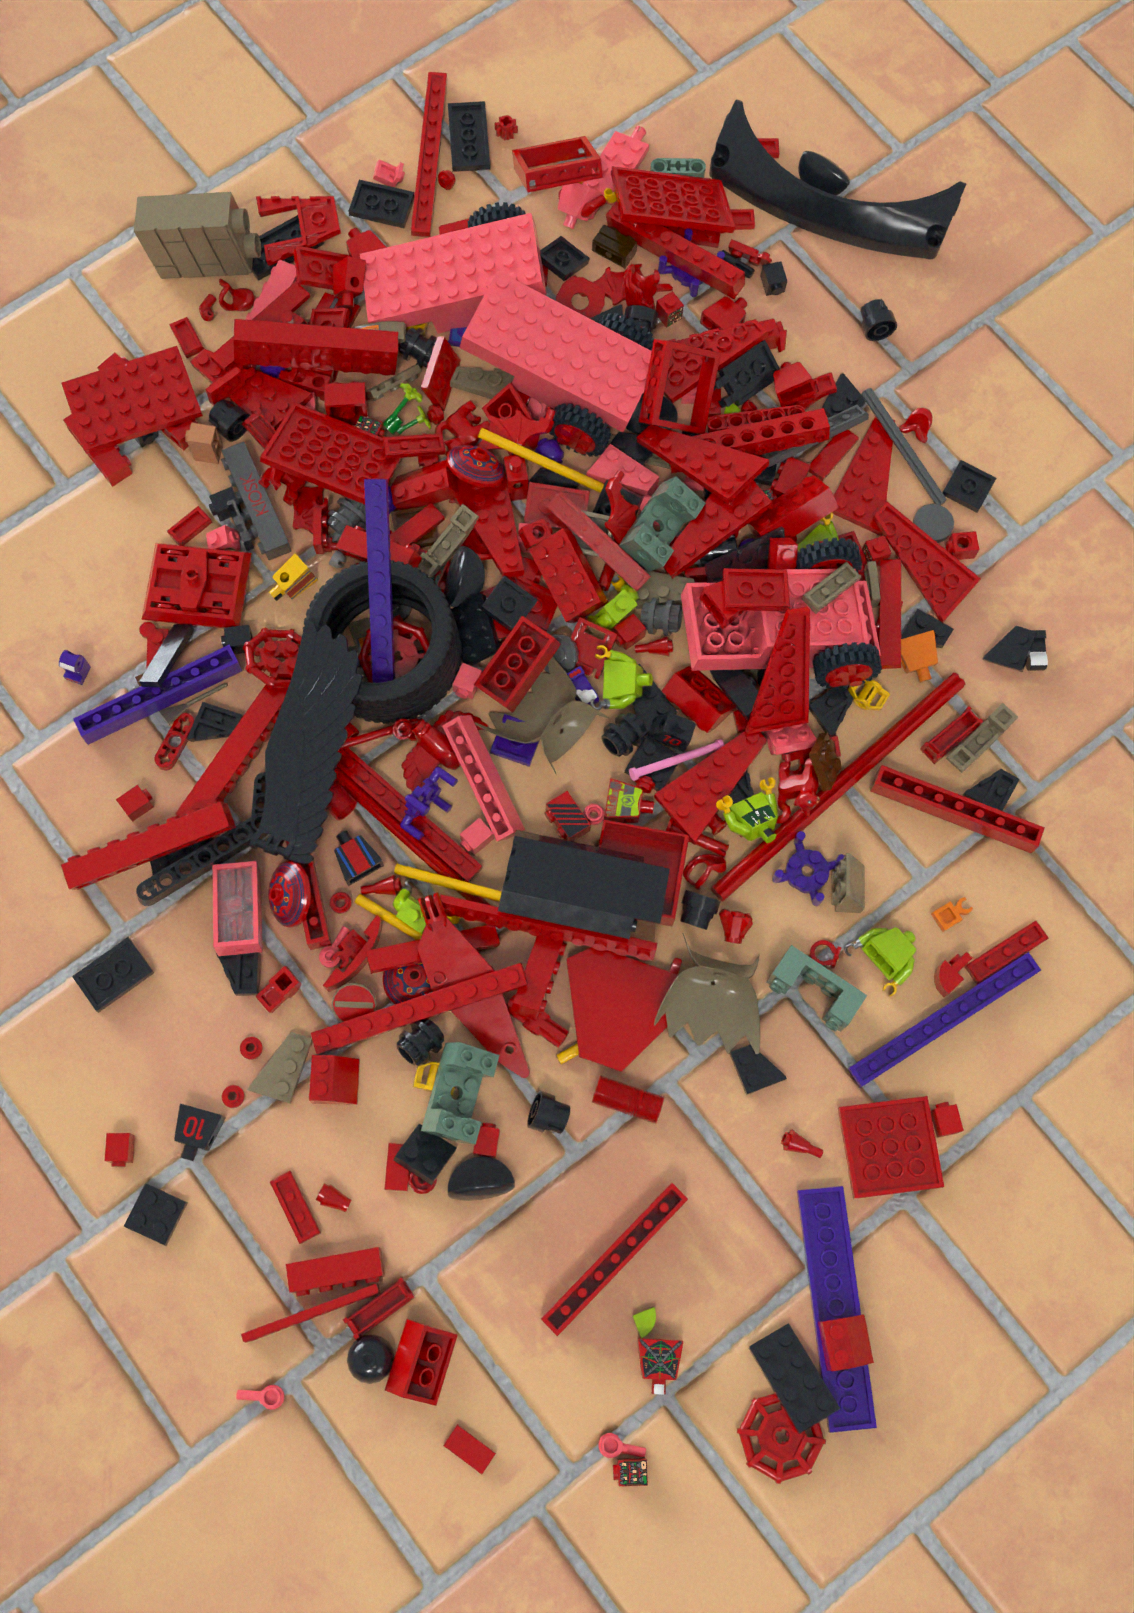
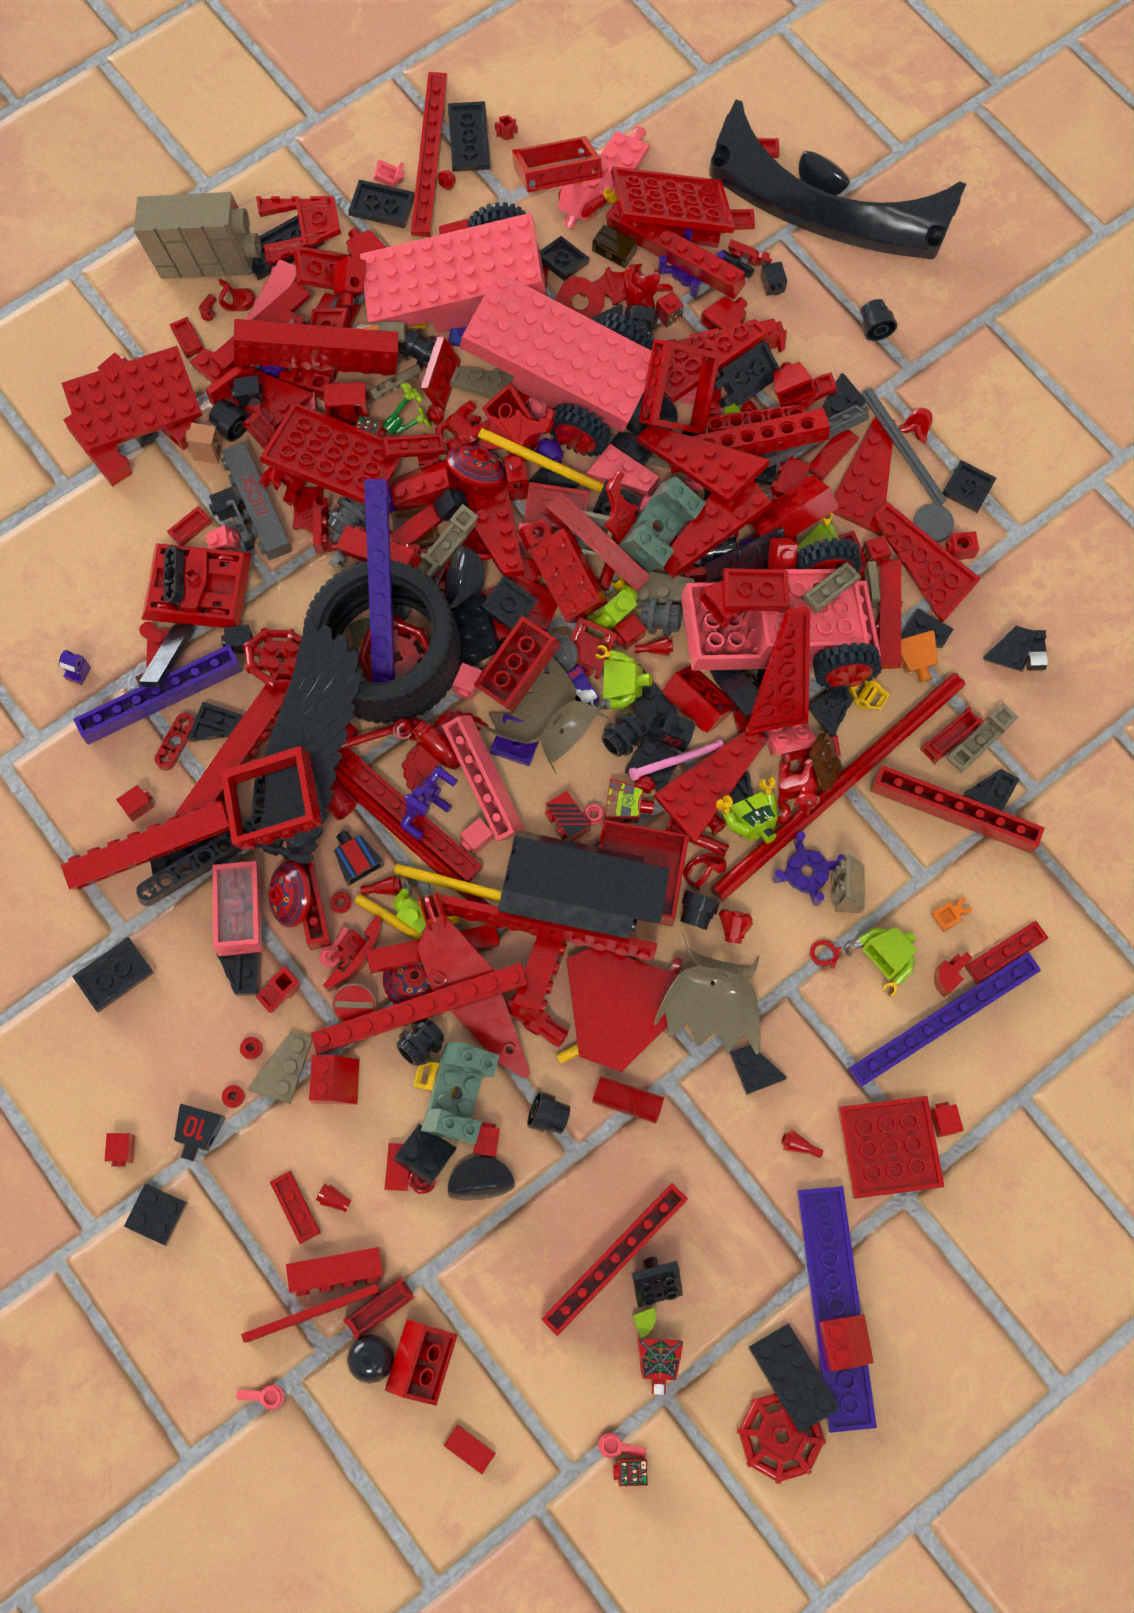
(172, 713): dark tan piece -> none
(174, 585): none -> black beam
(248, 391): none -> black brick
(260, 767): none -> red window
(292, 579): yellow torso -> none
(449, 503): none -> black brick
(656, 1282): none -> black plate
(679, 166): sand green beam -> none
(847, 996): sand green plate -> none

